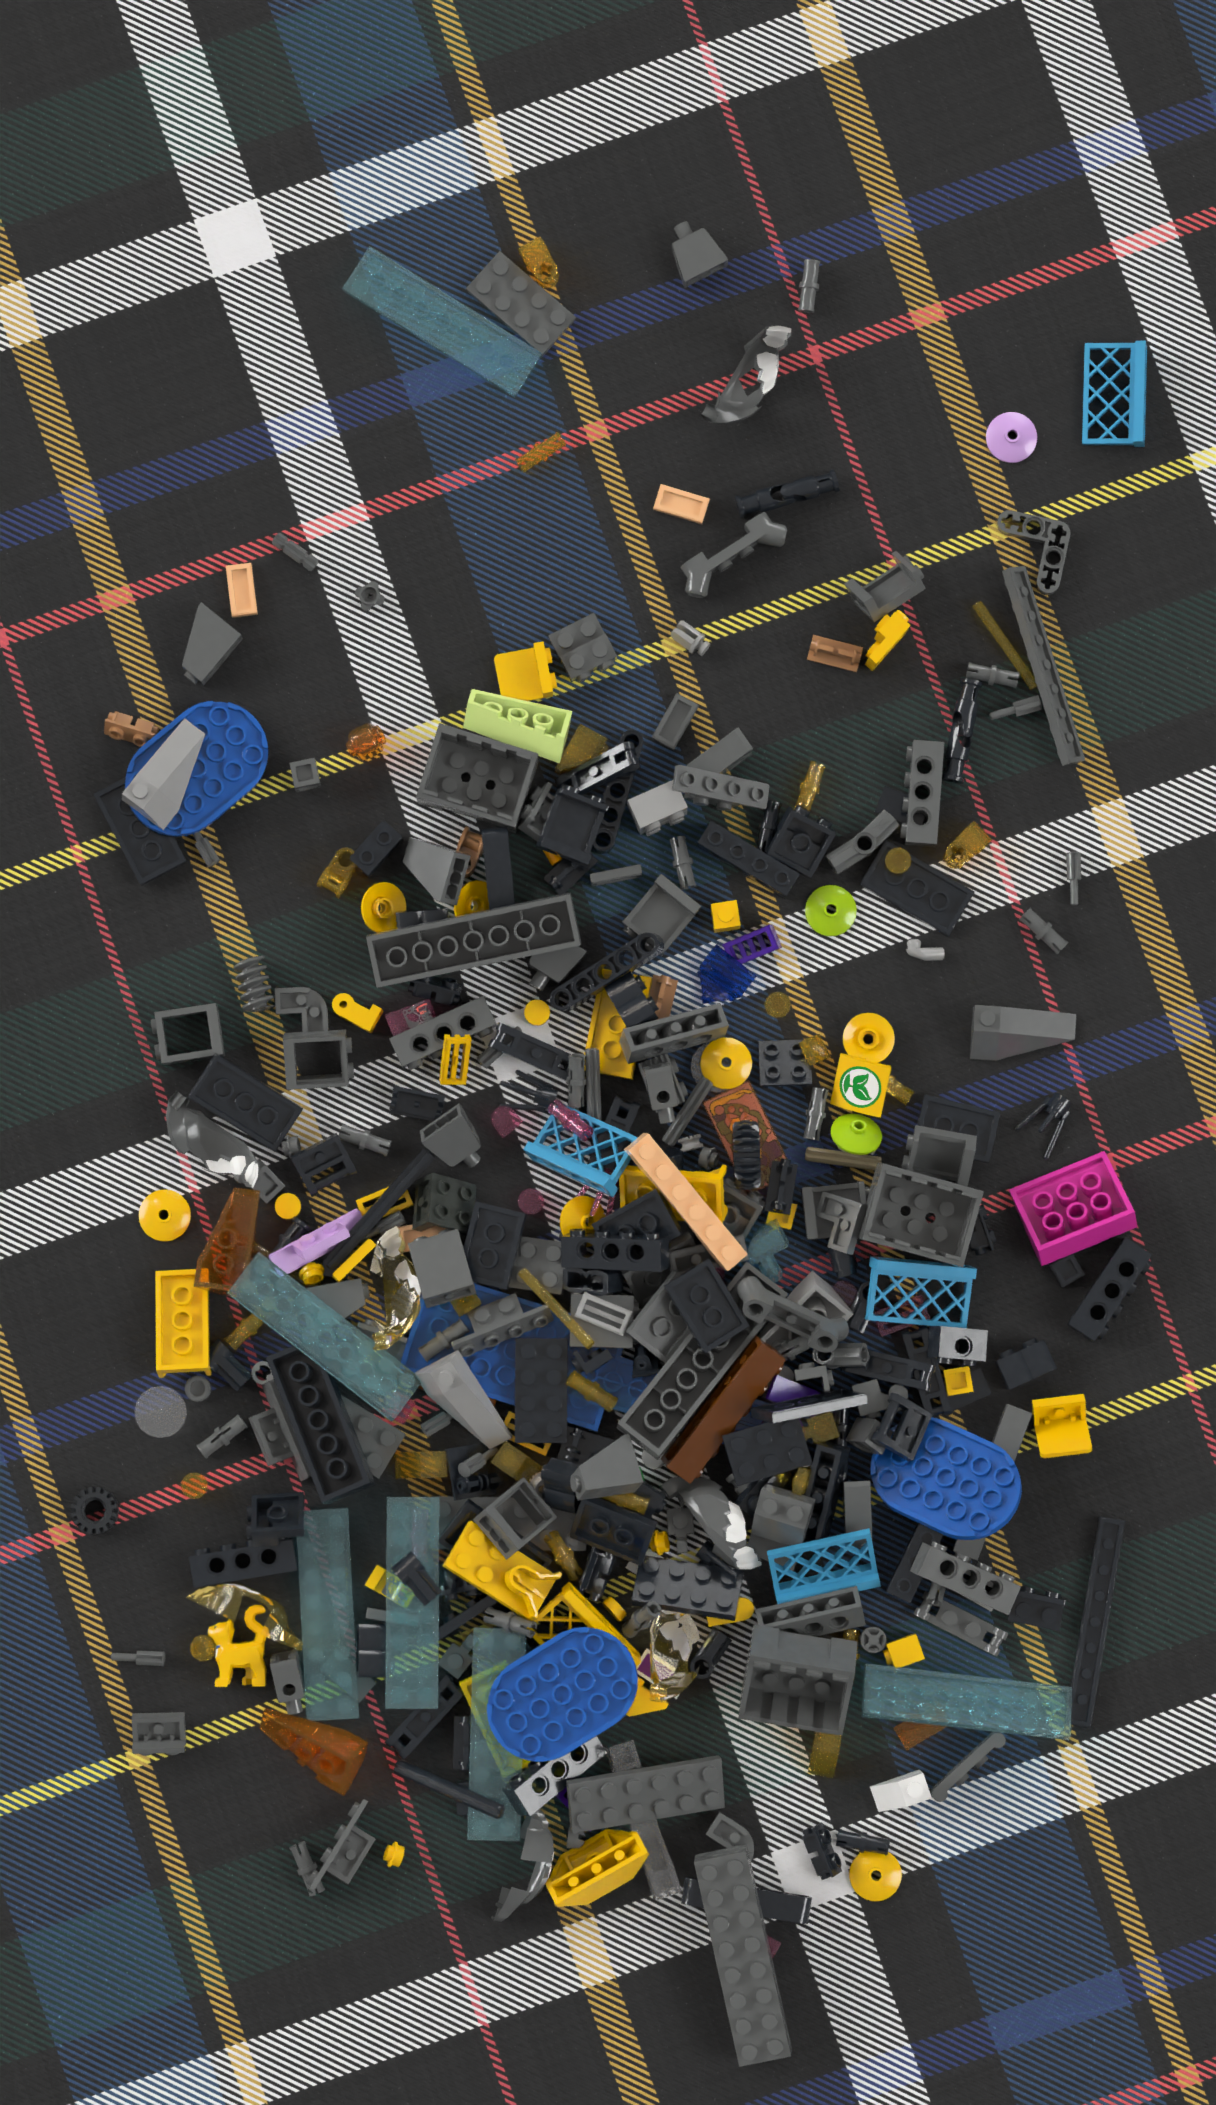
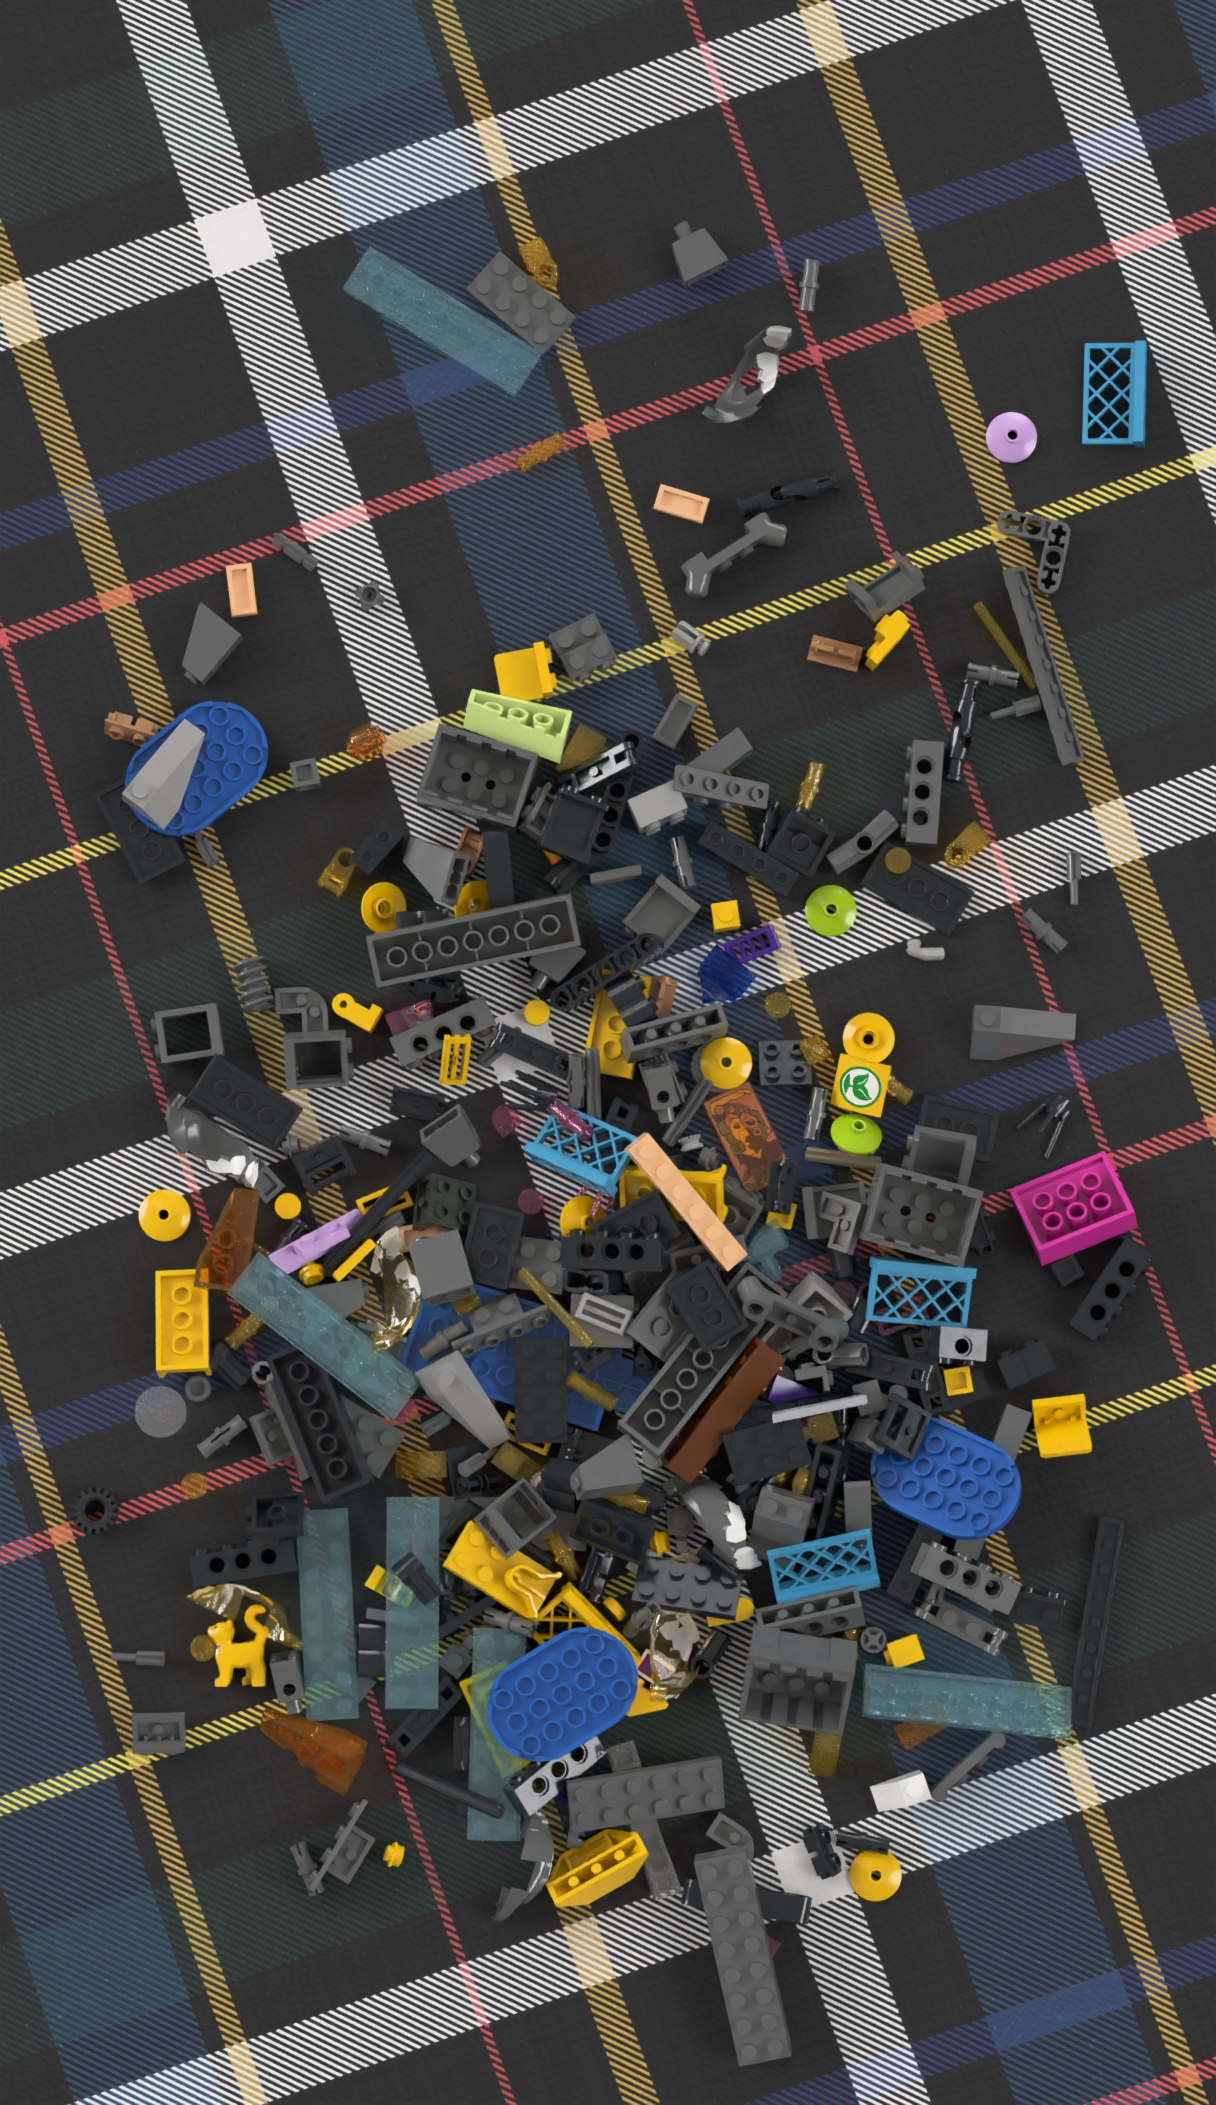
(746, 1154): black gear -> none

